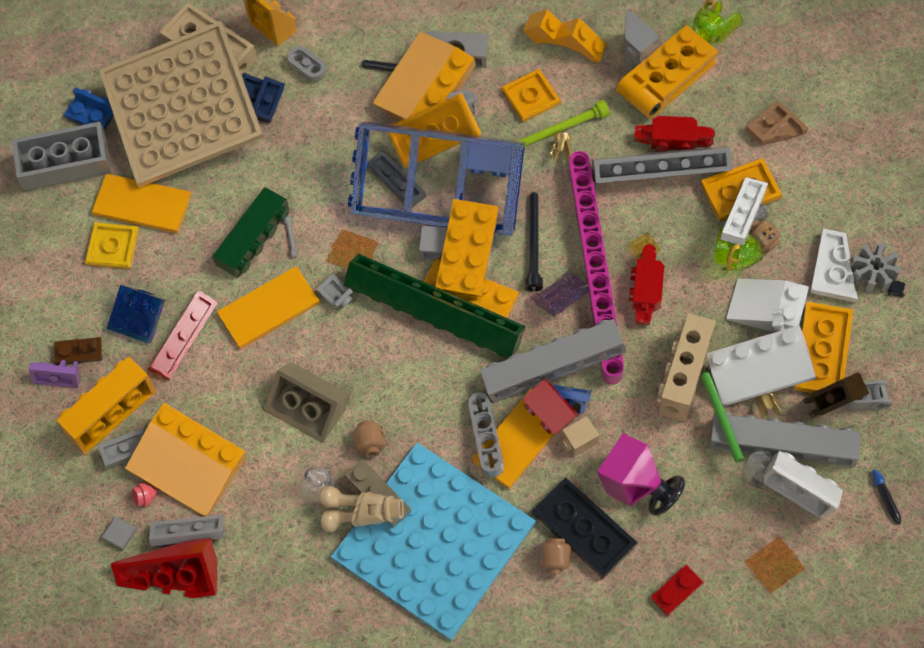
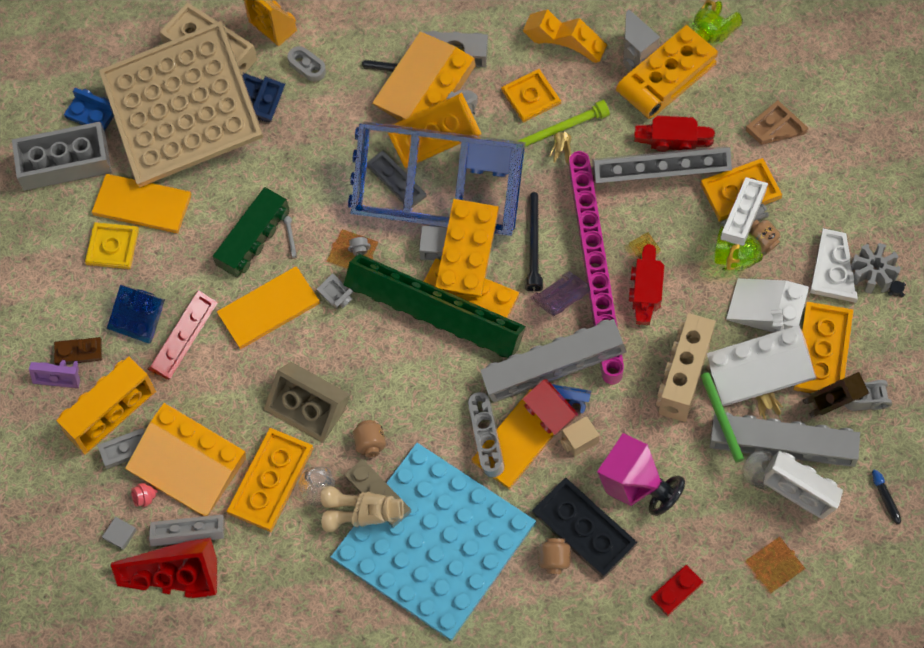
(270, 480): none -> light orange plate
(359, 246): none -> light grey plate

